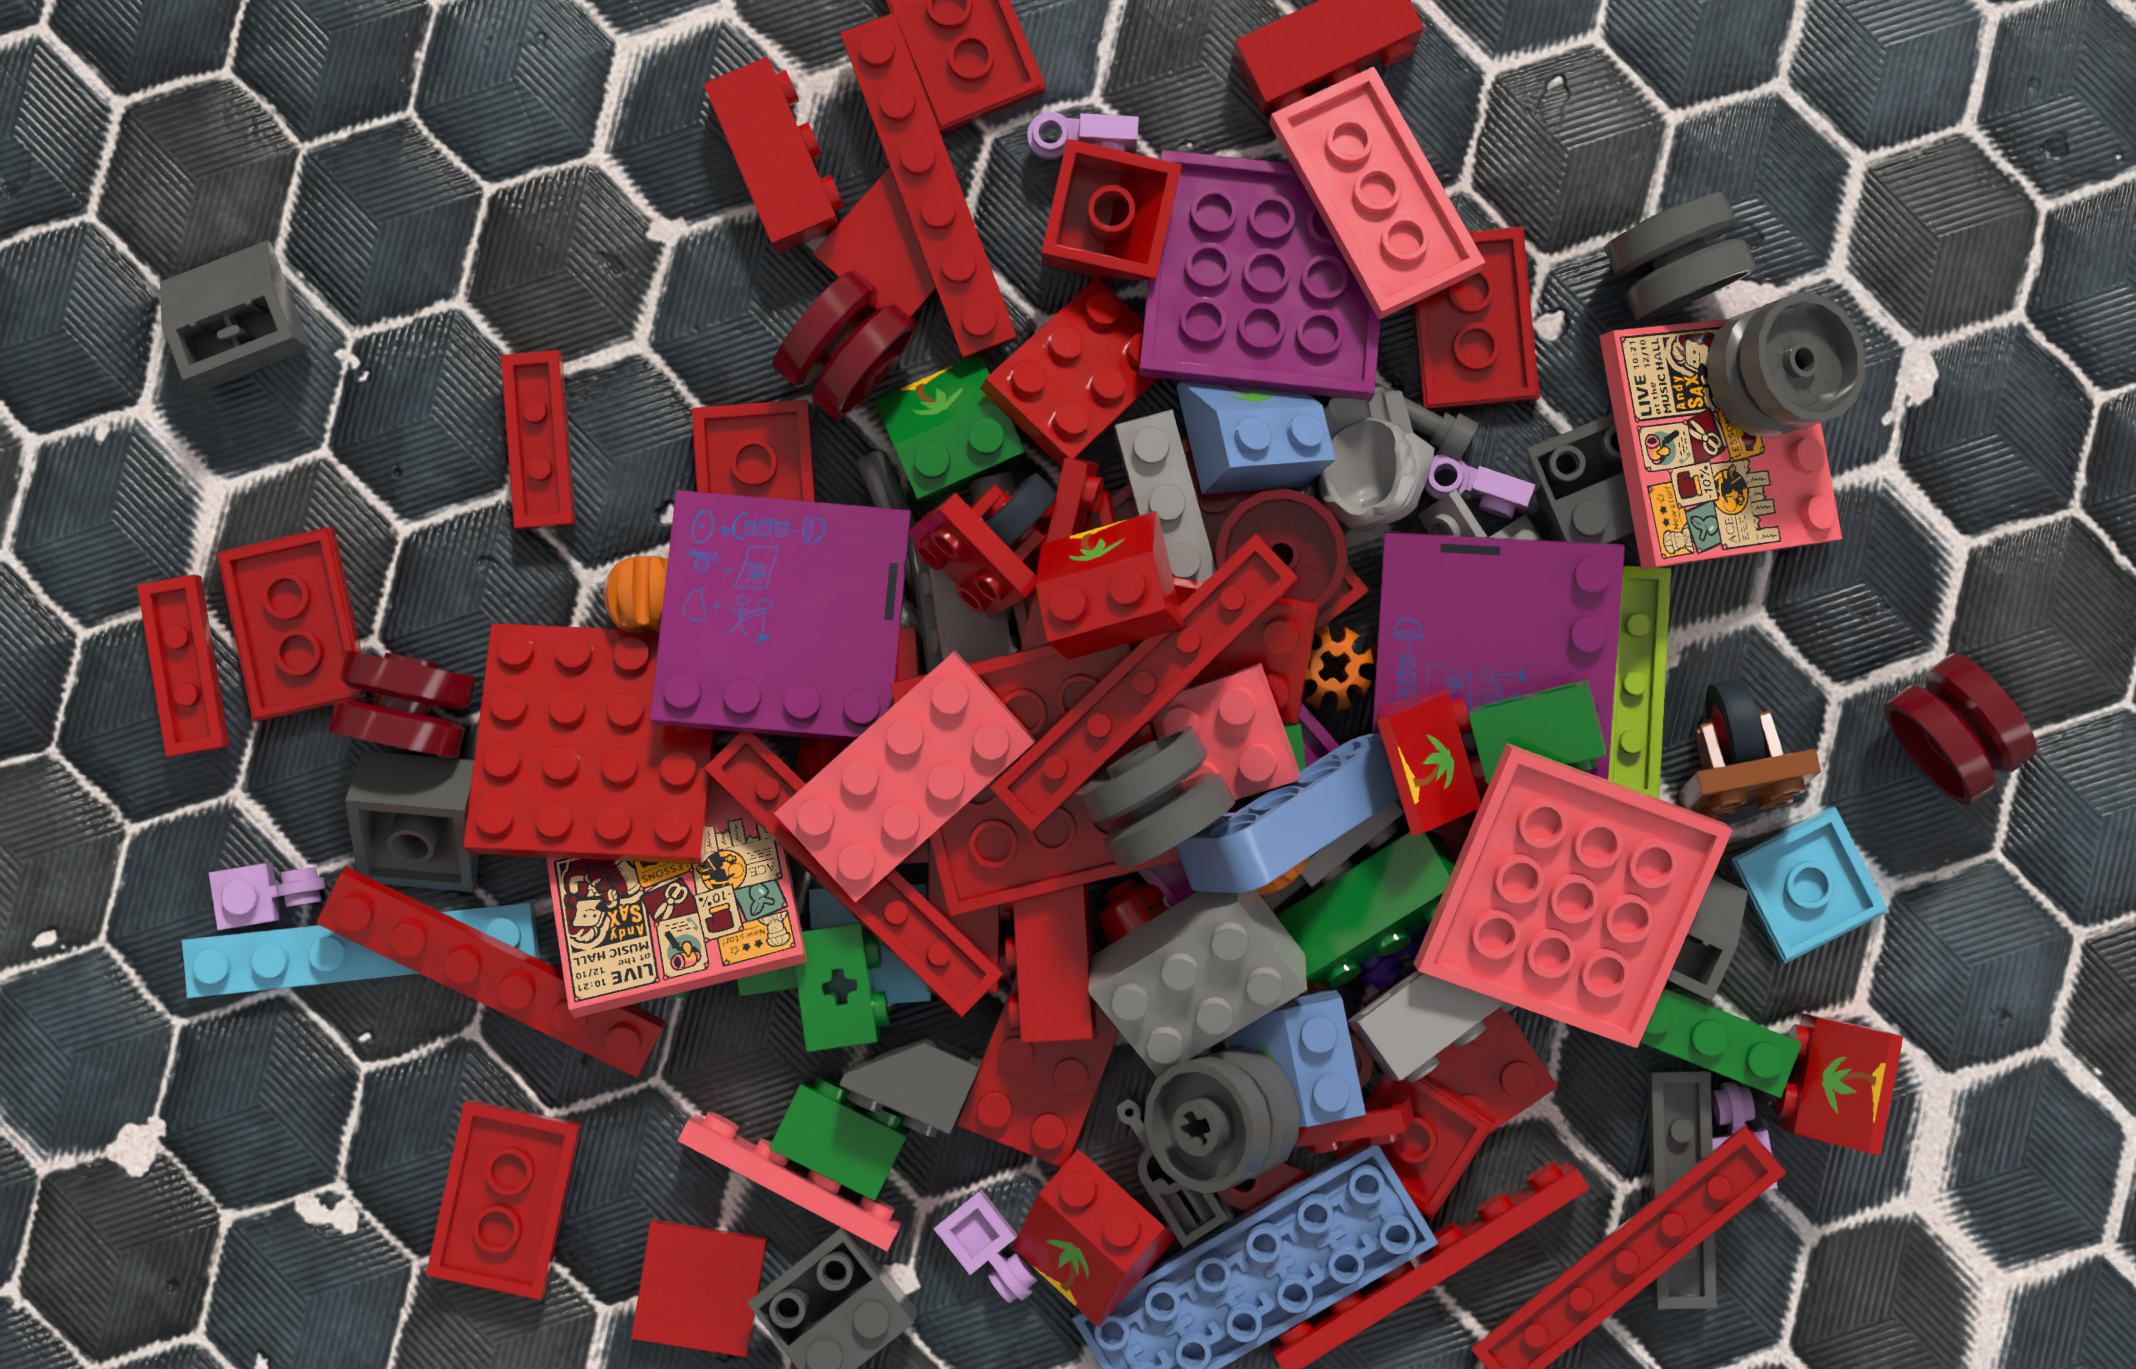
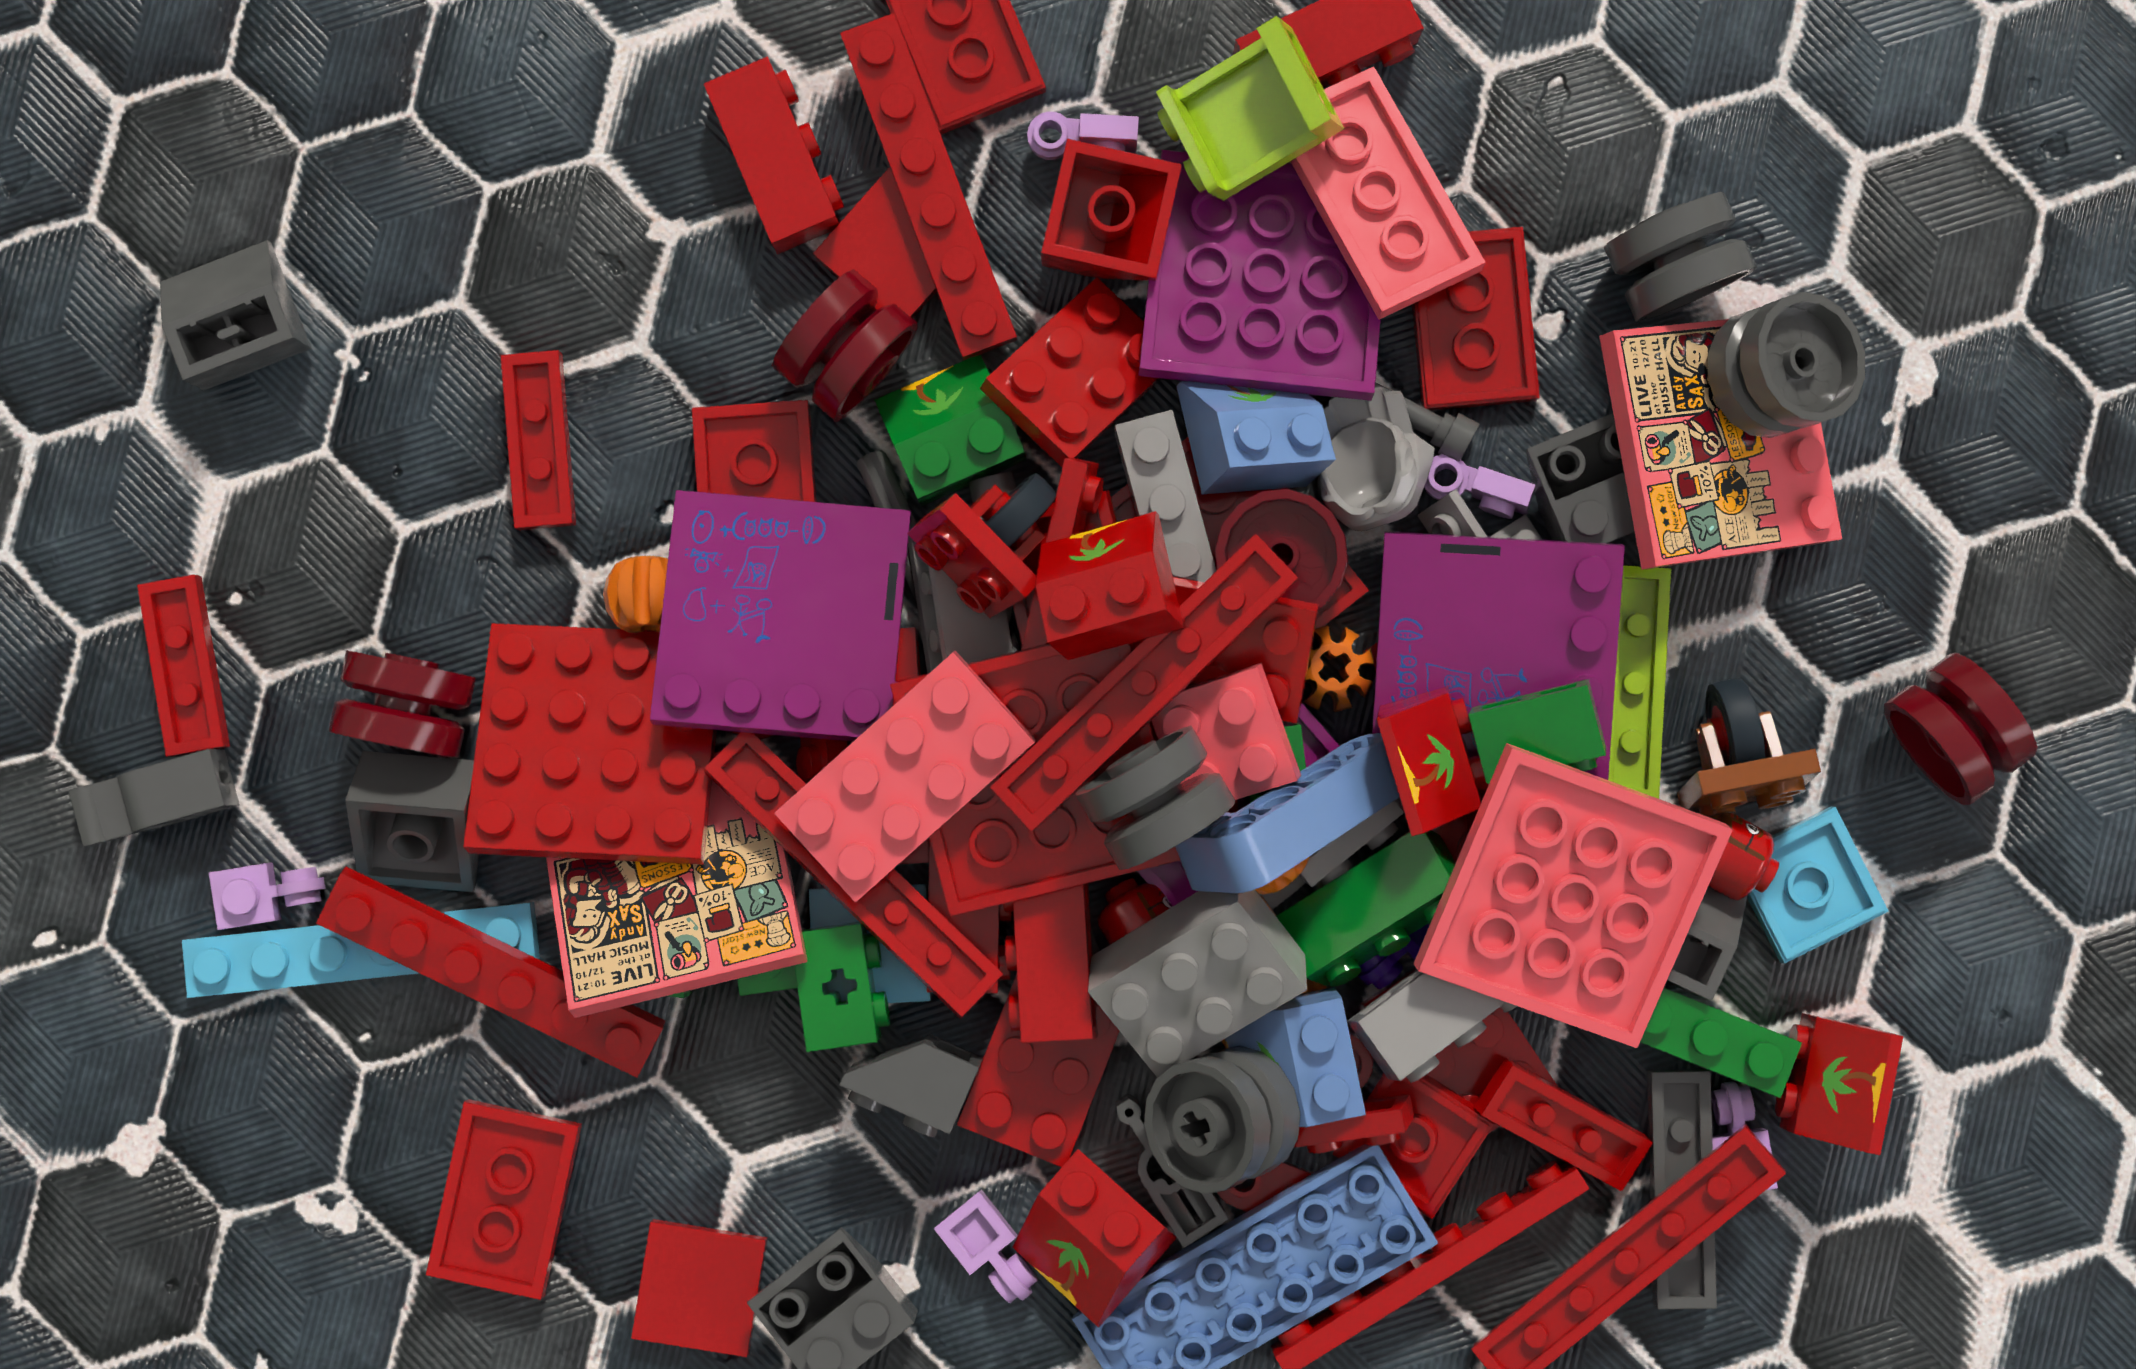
(154, 797): none -> dark grey piece
(291, 622): red tile -> none
(718, 1140): coral plate -> none
(840, 1137): green brick -> none
(1249, 113): none -> lime panel
(1563, 1124): none -> red plate
(1745, 860): none -> red head

